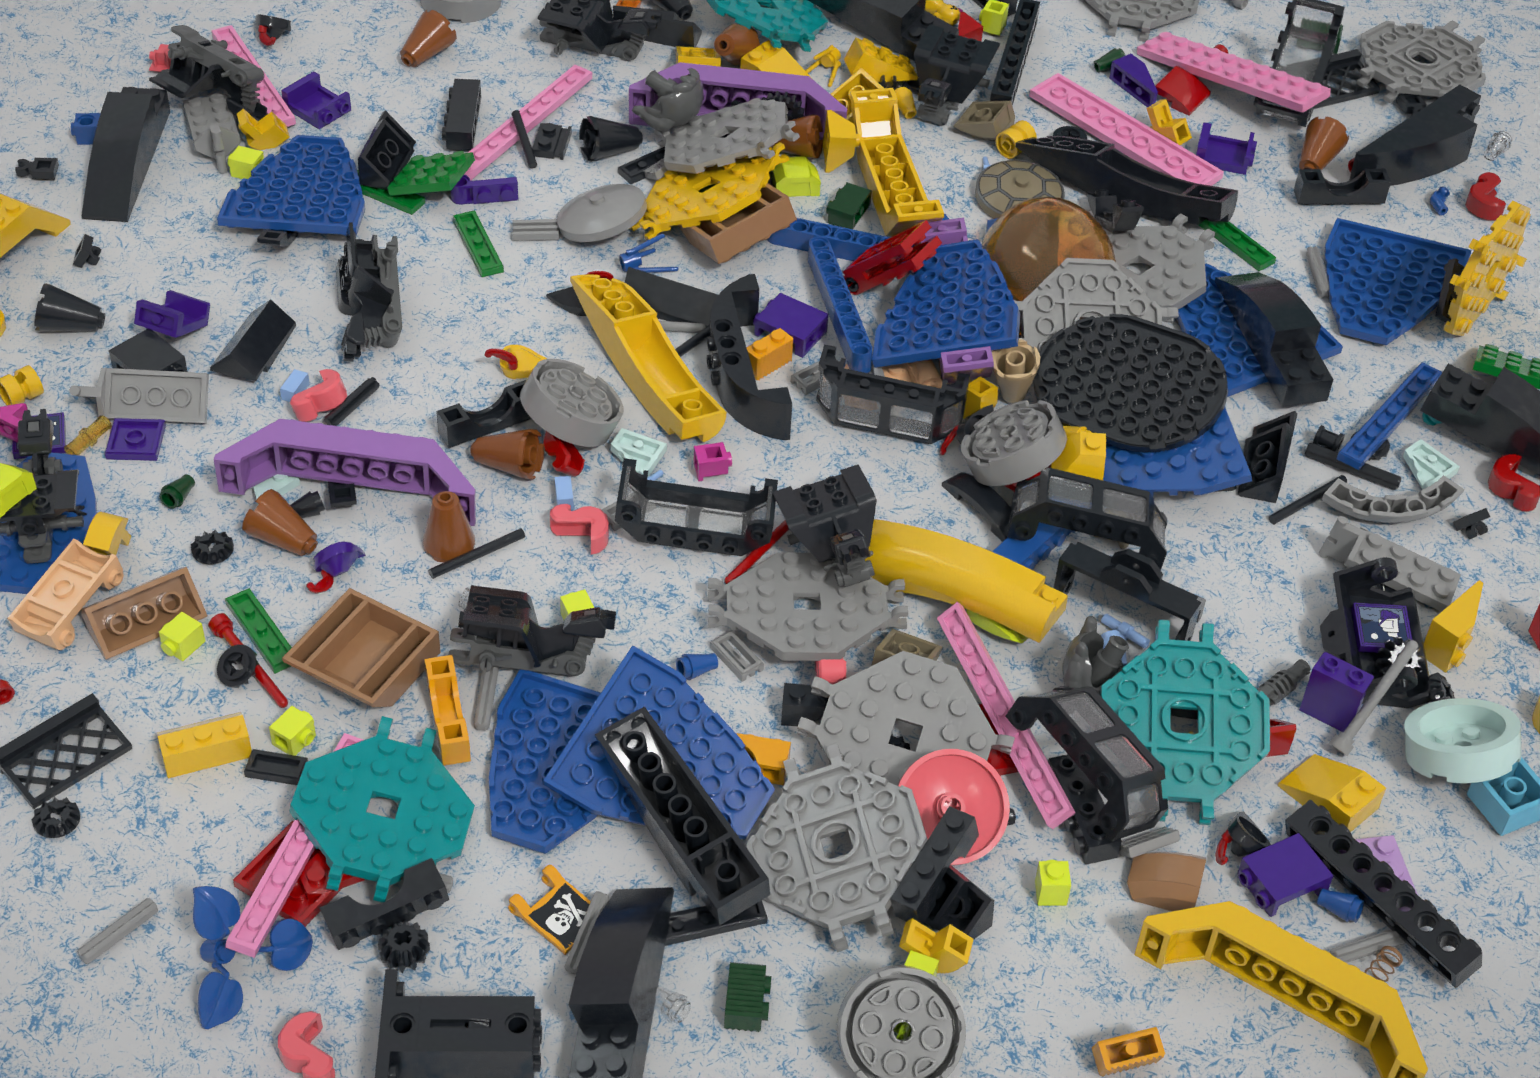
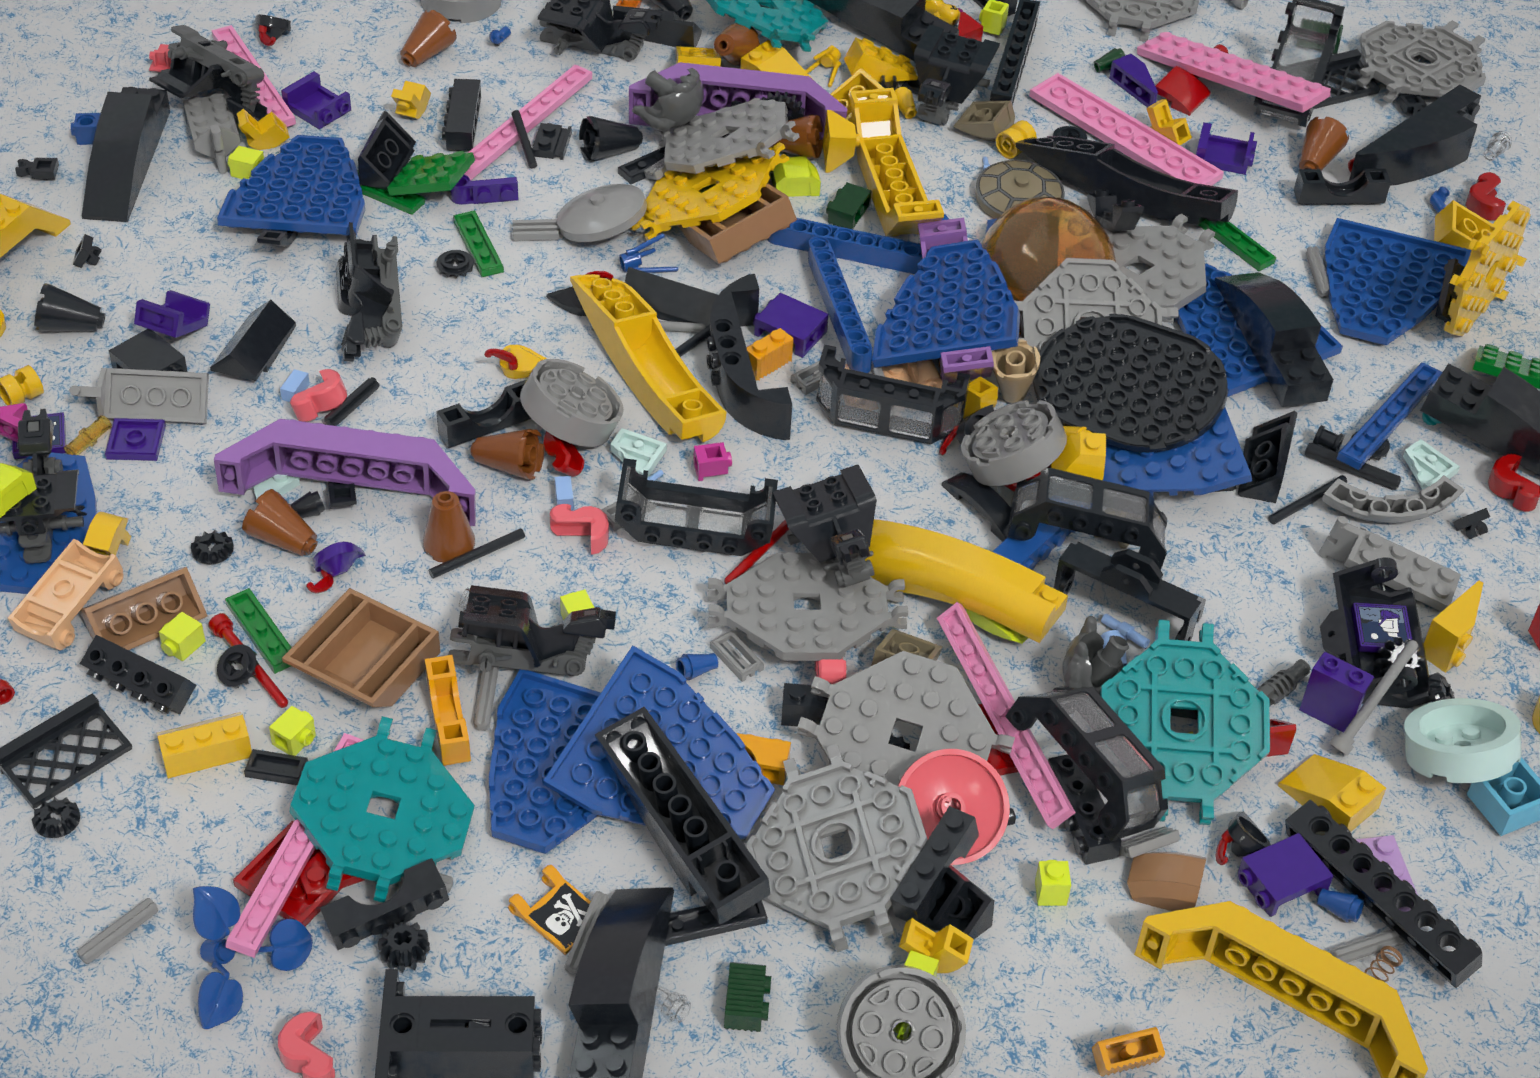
(137, 674): none -> black brick
(175, 493): dark green cone -> none
(411, 100): none -> yellow brick
(462, 258): none -> black gear
(499, 36): none -> blue arm
(891, 259): red hinge -> none
(1459, 225): none -> yellow slope

